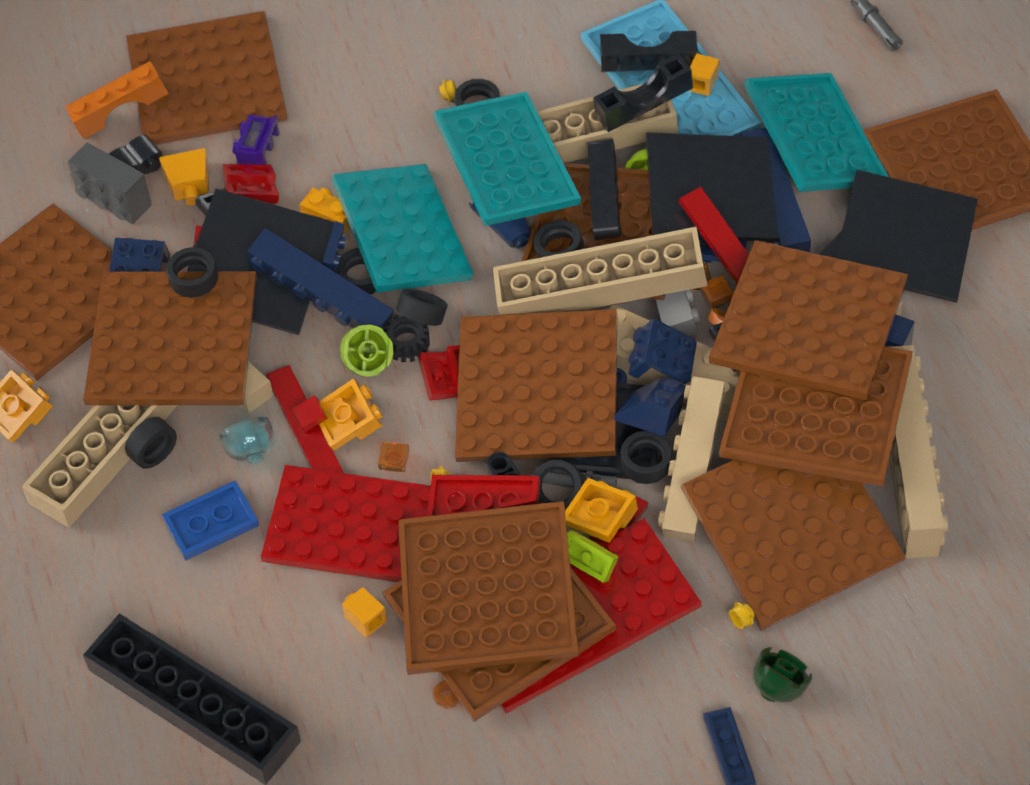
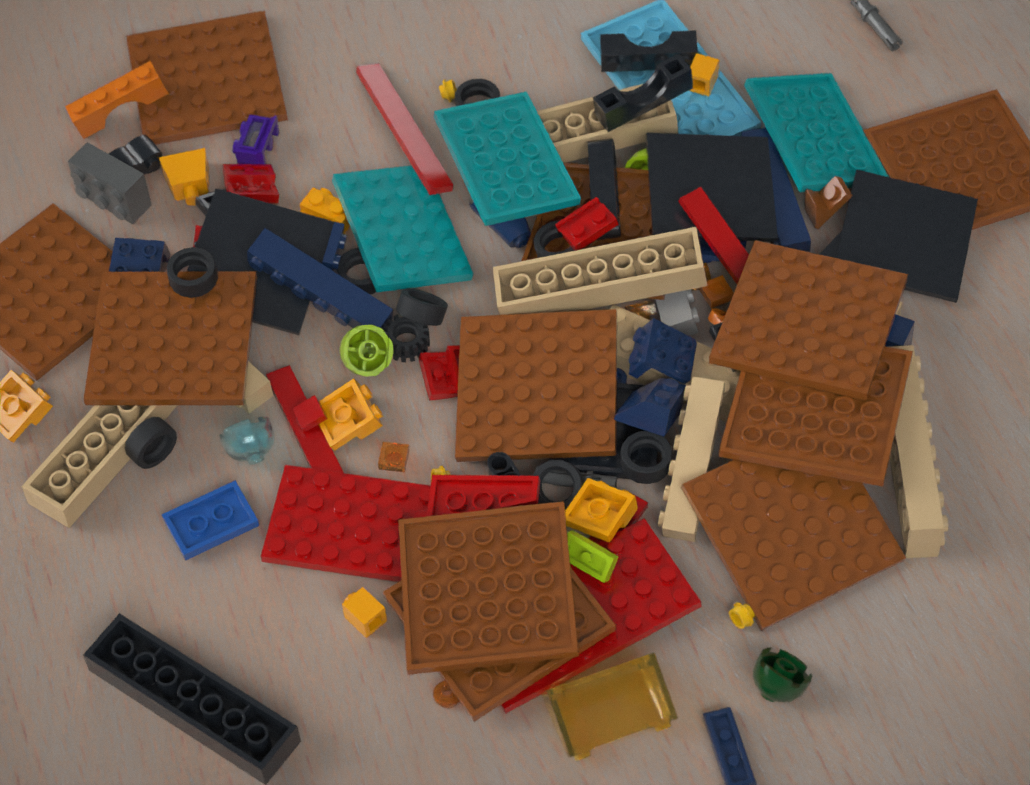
(404, 129): none -> tile
(586, 224): none -> red plate
(610, 705): none -> clear yellow windscreen
(642, 309): none -> clear orange plate
(824, 204): none -> dark orange slope

